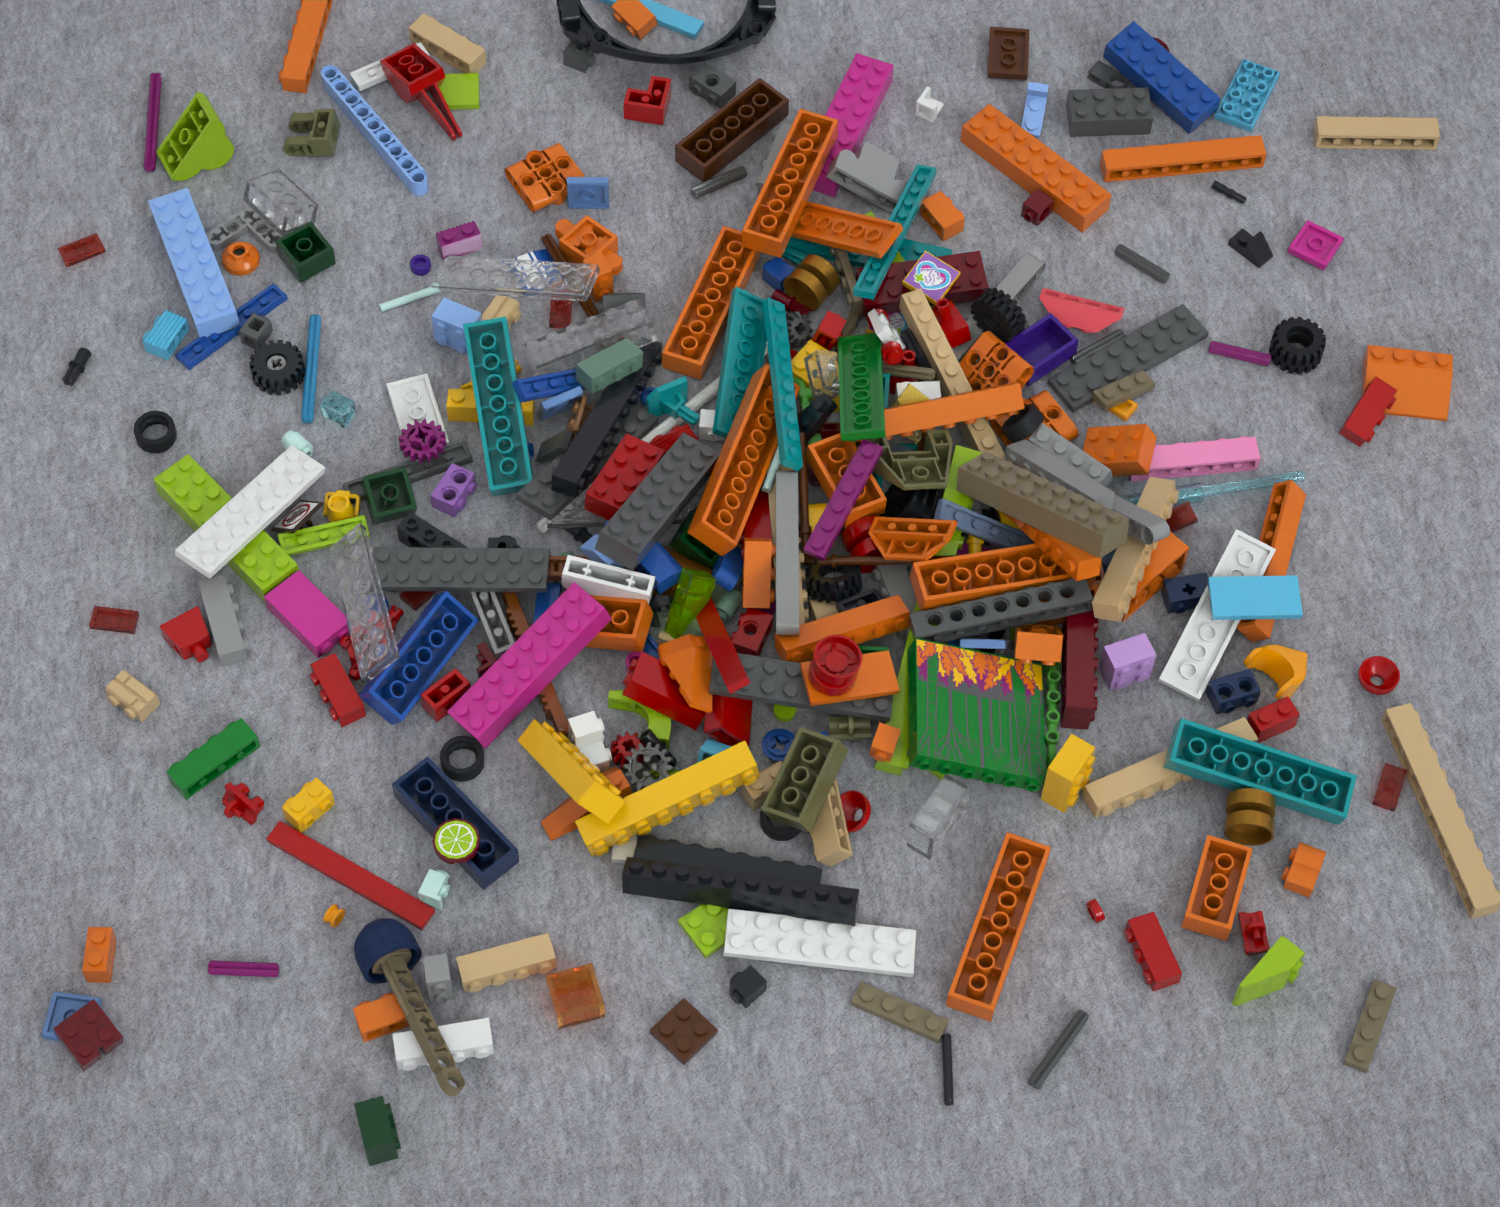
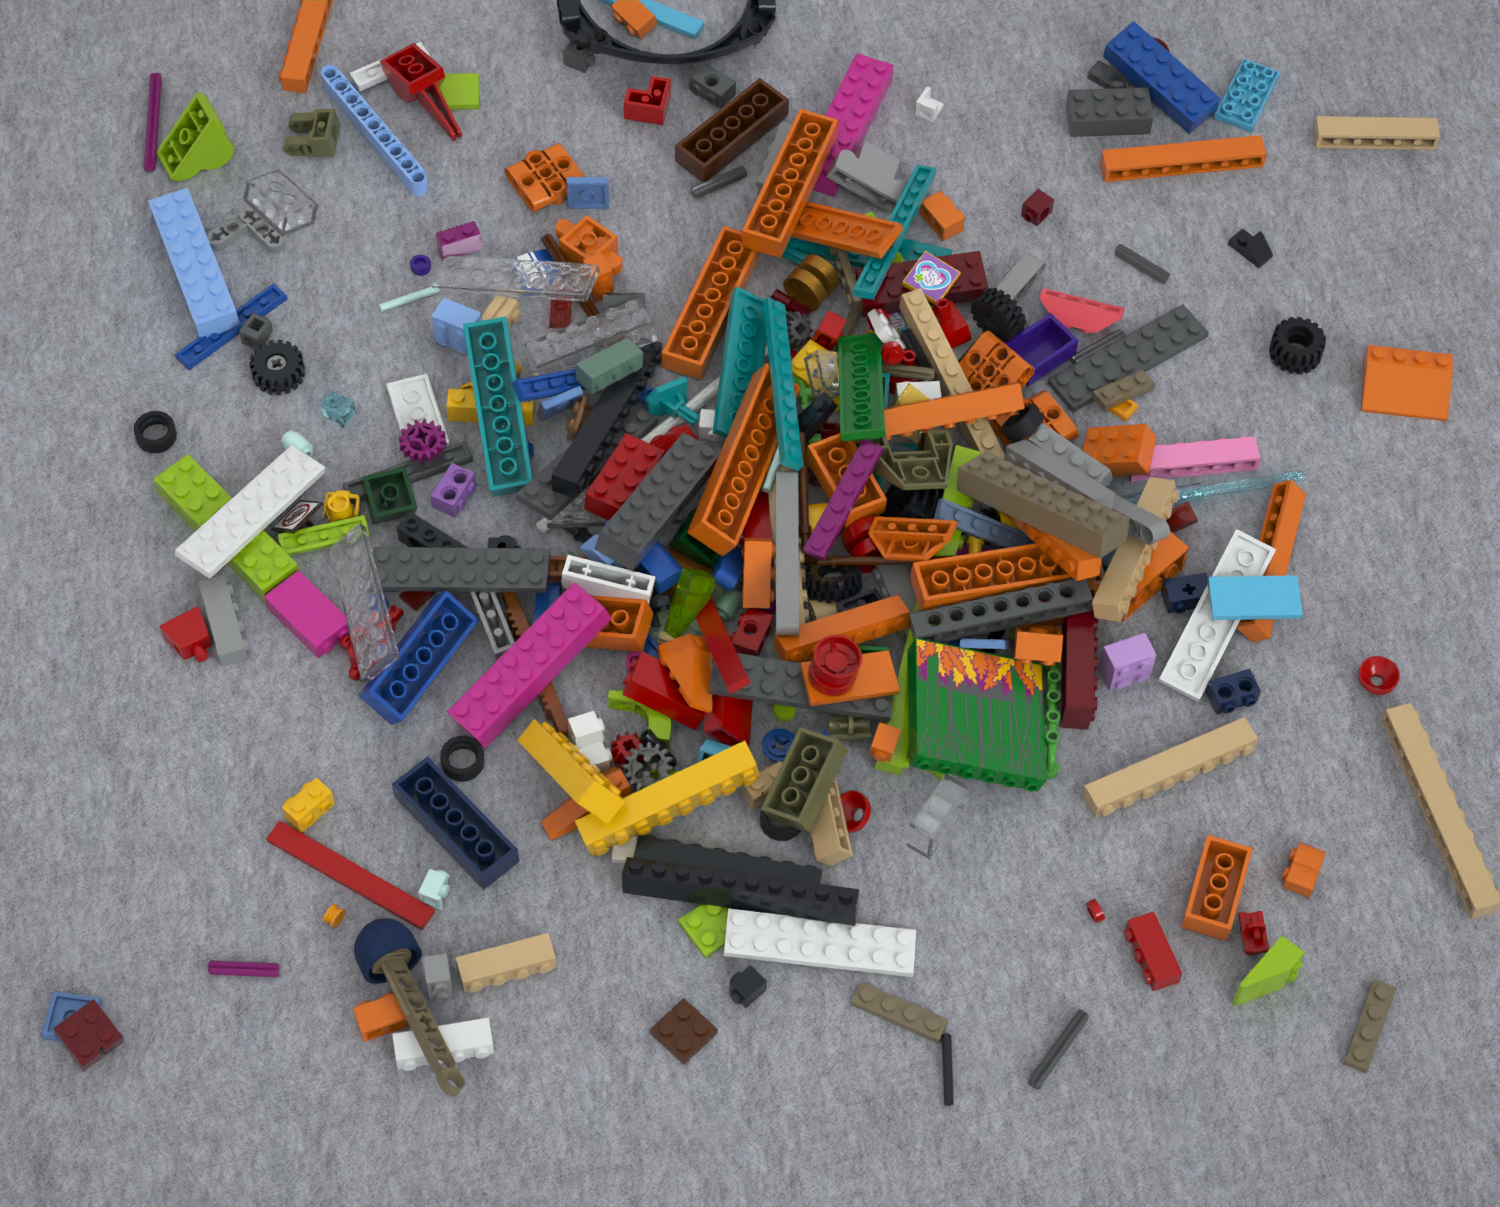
(76, 366): black axle -> none
(81, 250): clear red plate -> none
(99, 954): orange brick -> none
(114, 620): clear red tile -> none
(132, 696): tan brick -> none
(165, 335): medium azure brick -> none
(213, 758): green brick -> none
(239, 804): red hips -> none
(240, 264): orange piece -> none
(305, 252): dark green brick -> none
(311, 369): dark azure axle -> none
(337, 690): red brick -> none
(377, 1130): dark green brick -> none
(444, 694): red brick -> none
(447, 44): tan brick -> none
(456, 841): tile -> none
(485, 658): dark red bracket -> none
(554, 446): dark grey tile -> none
(575, 996): clear orange piece -> none
(775, 273): blue brick -> none
(998, 927): orange brick -> none
(1008, 53): reddish brown plate -> none
(1035, 108): light blue bracket -> none
(1035, 167): orange brick -> none
(1068, 773): yellow brick -> none
(1221, 188): black pin -> none
(1239, 353): magenta axle -> none
(1247, 764): teal brick -> none
(1250, 816): pearl gold wheel -> none
(1273, 719): red brick -> none
(1282, 664): light orange animal -> none
(1315, 245): dark pink plate -> none
(1368, 412): red brick -> none
(1389, 787): clear red plate -> none

